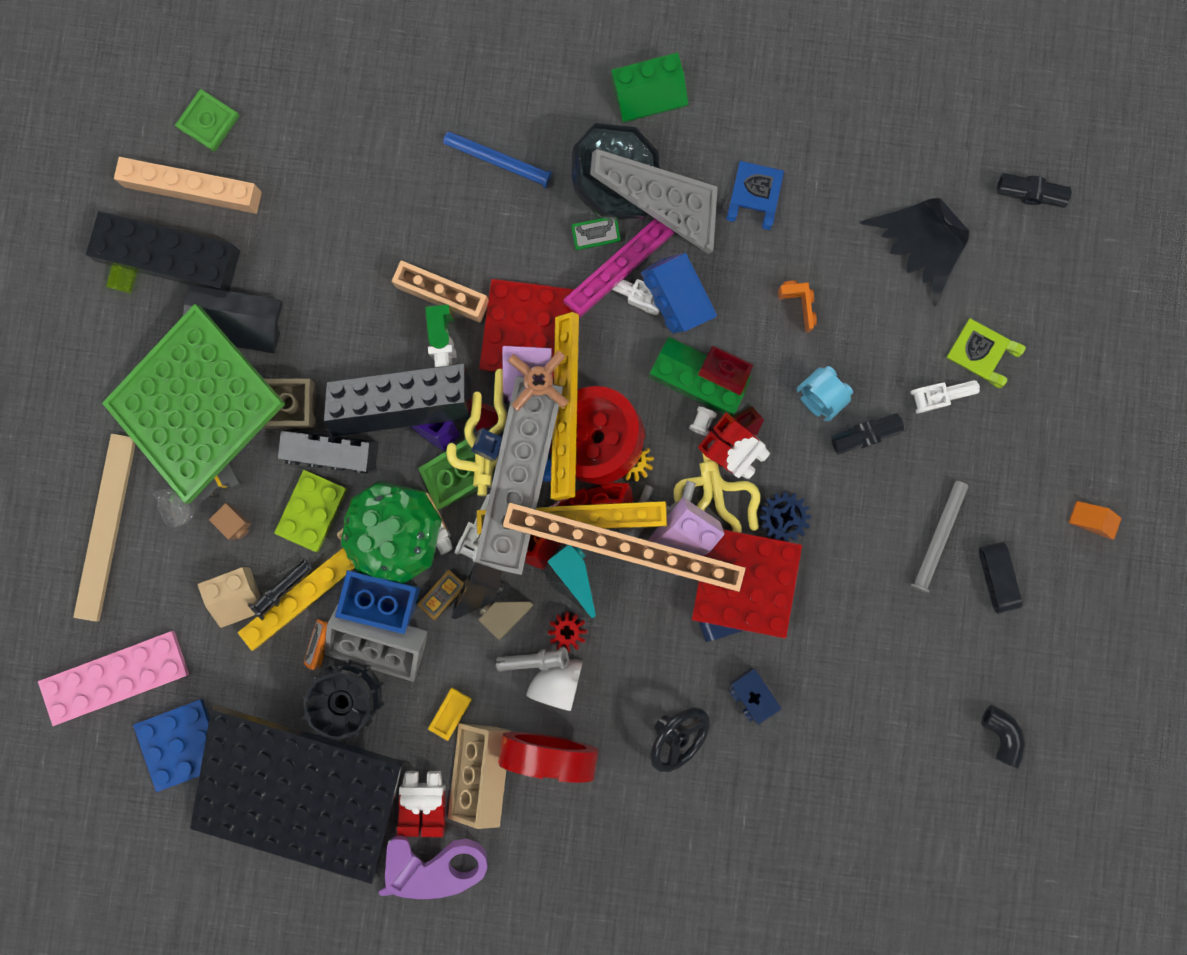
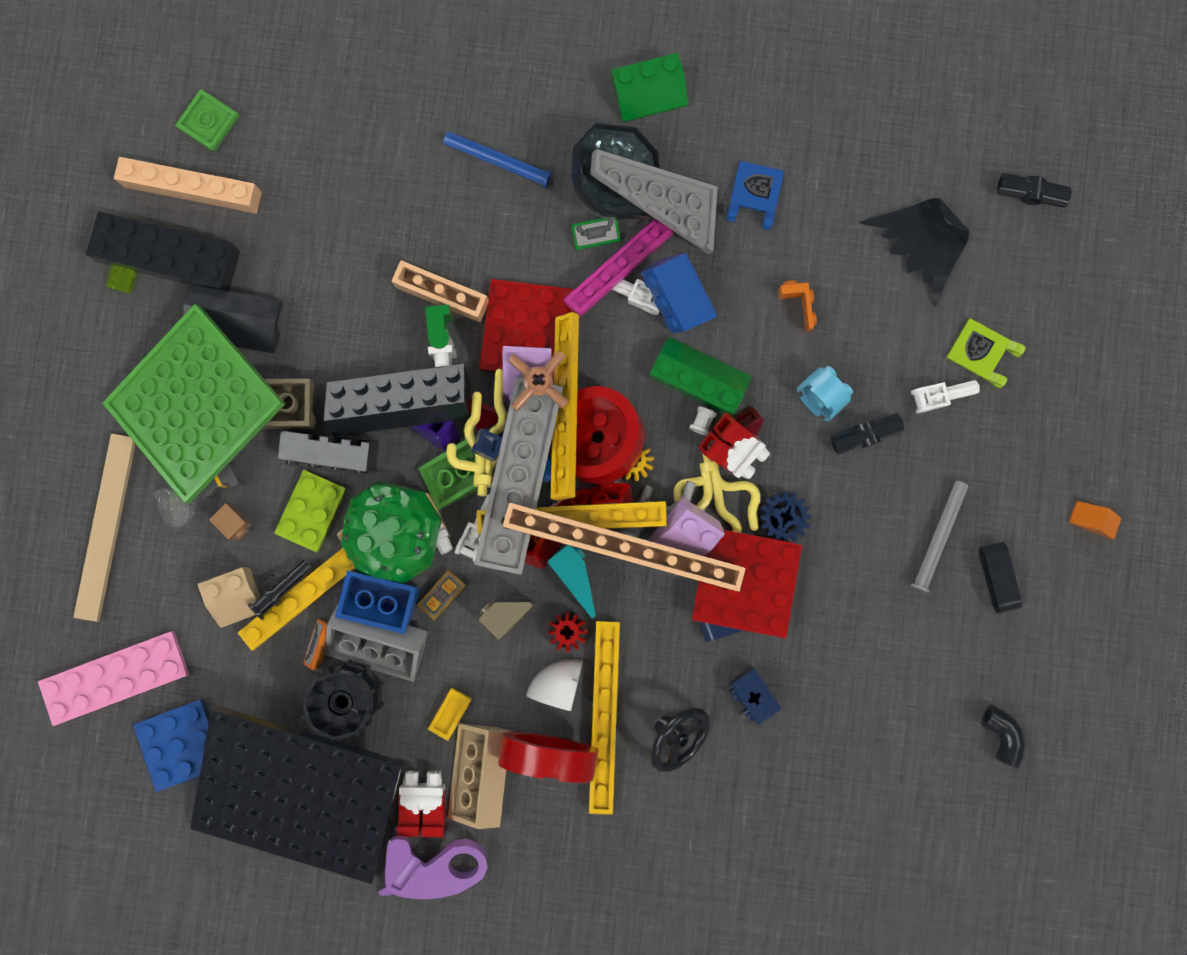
(478, 590): black slope -> none
(542, 660): light grey pin -> none
(604, 715): none -> yellow plate
(726, 370): dark red tile -> none

